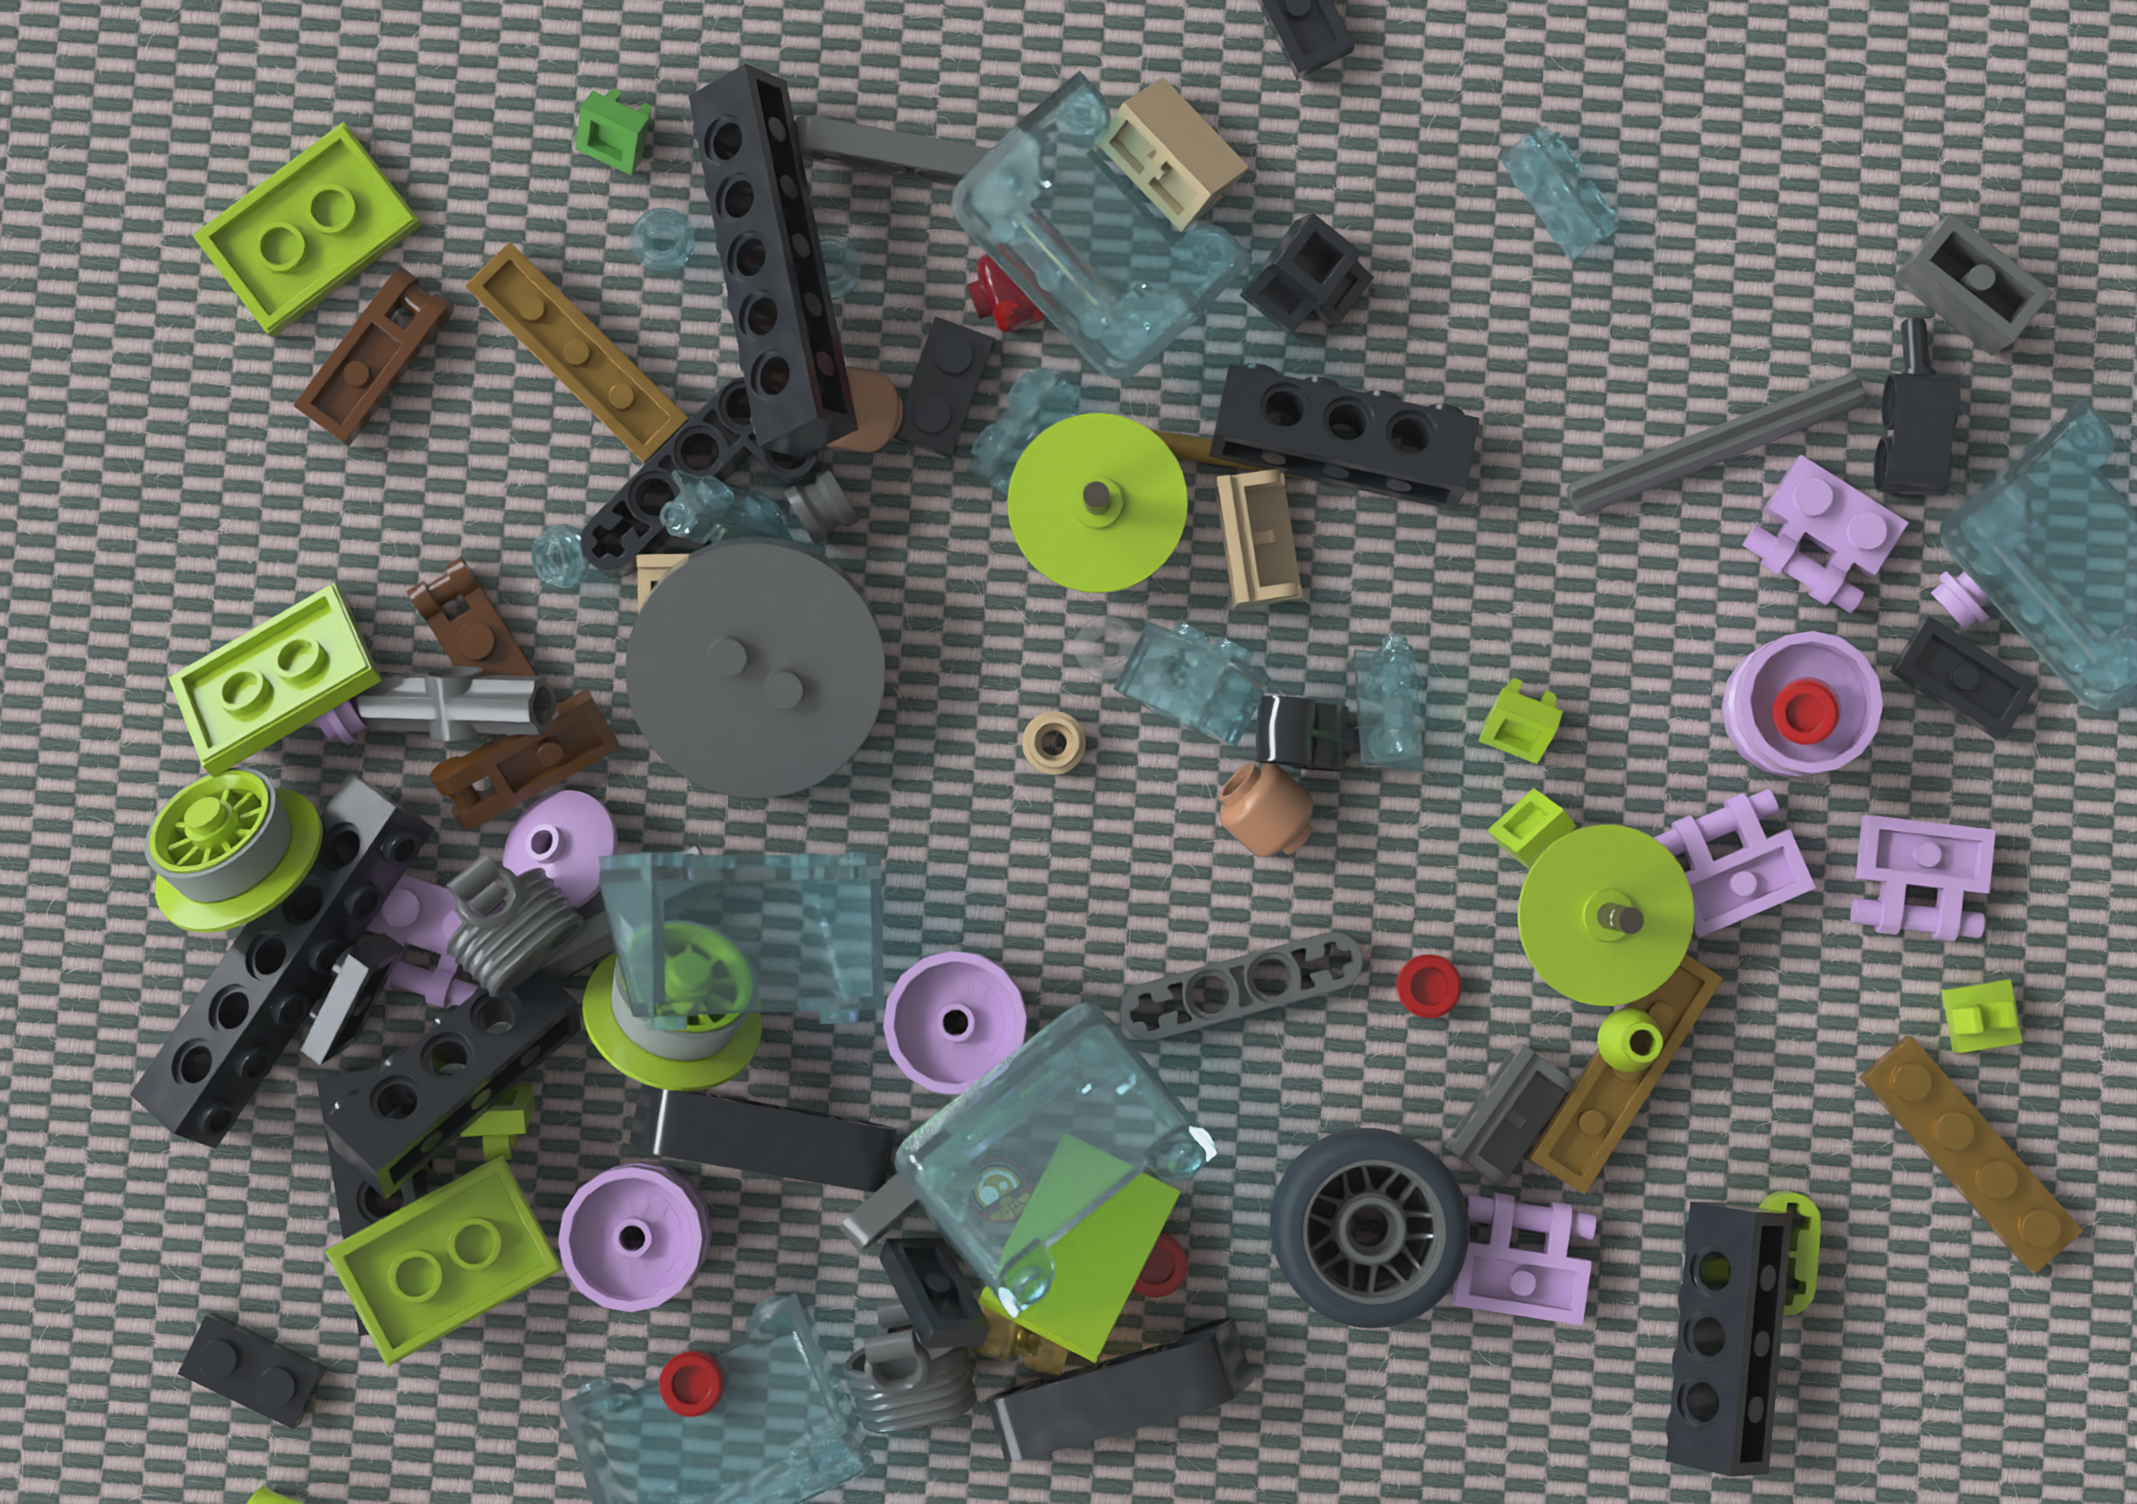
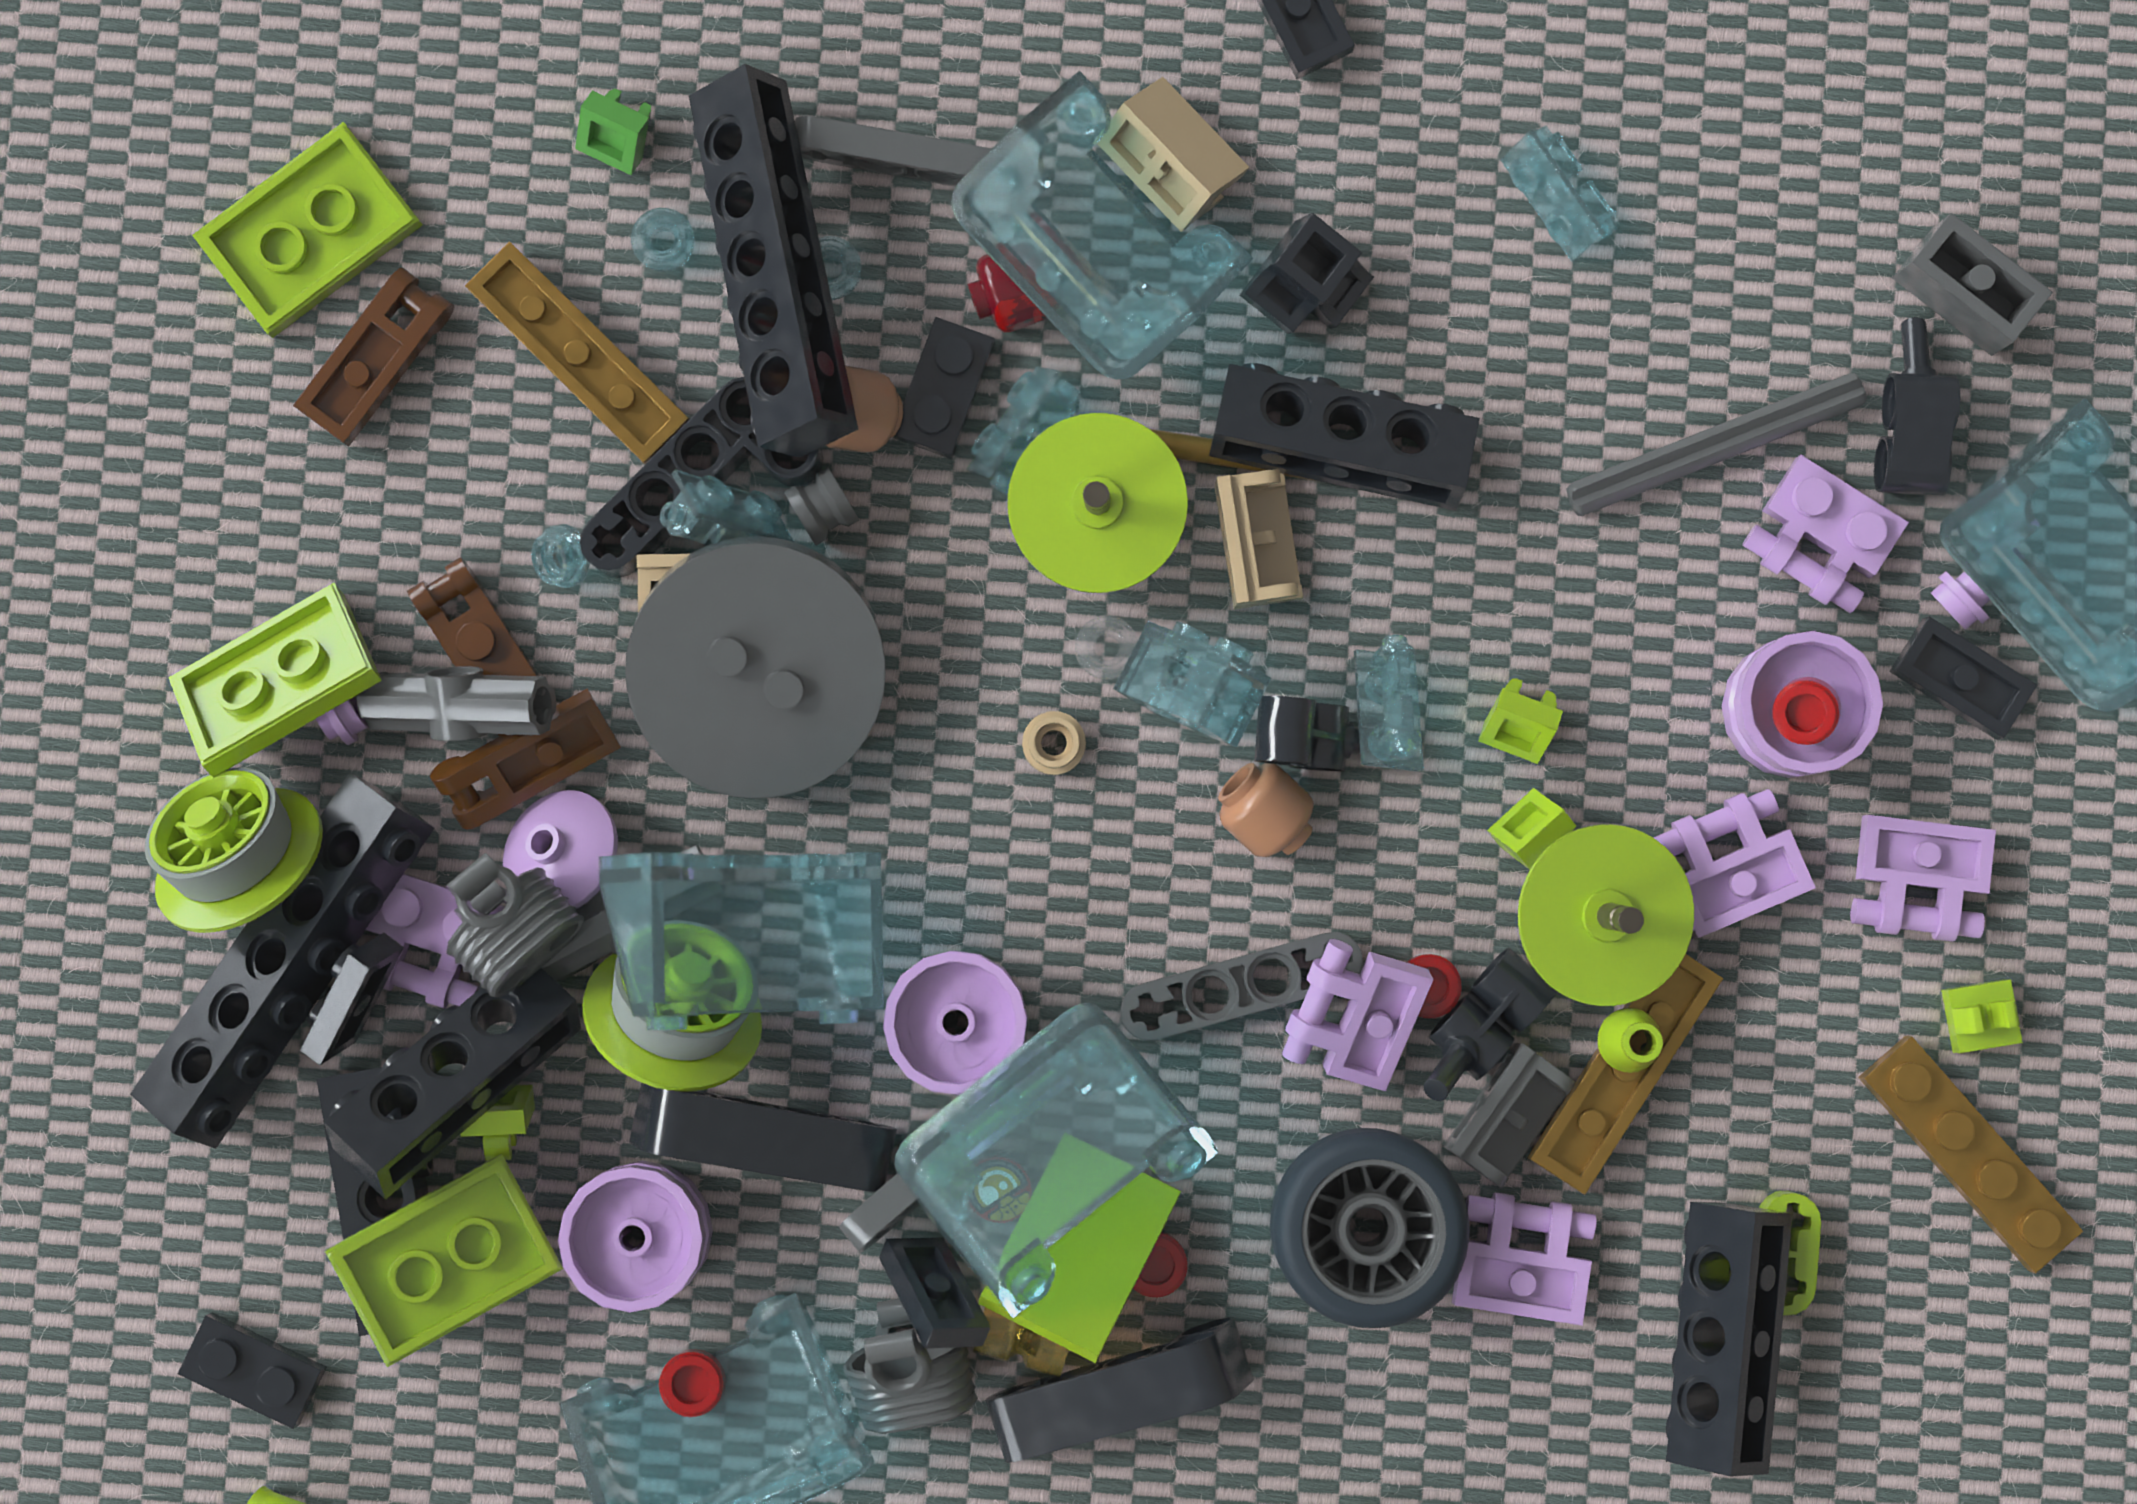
(1375, 1020): none -> lavender plate
(1481, 1023): none -> black beam

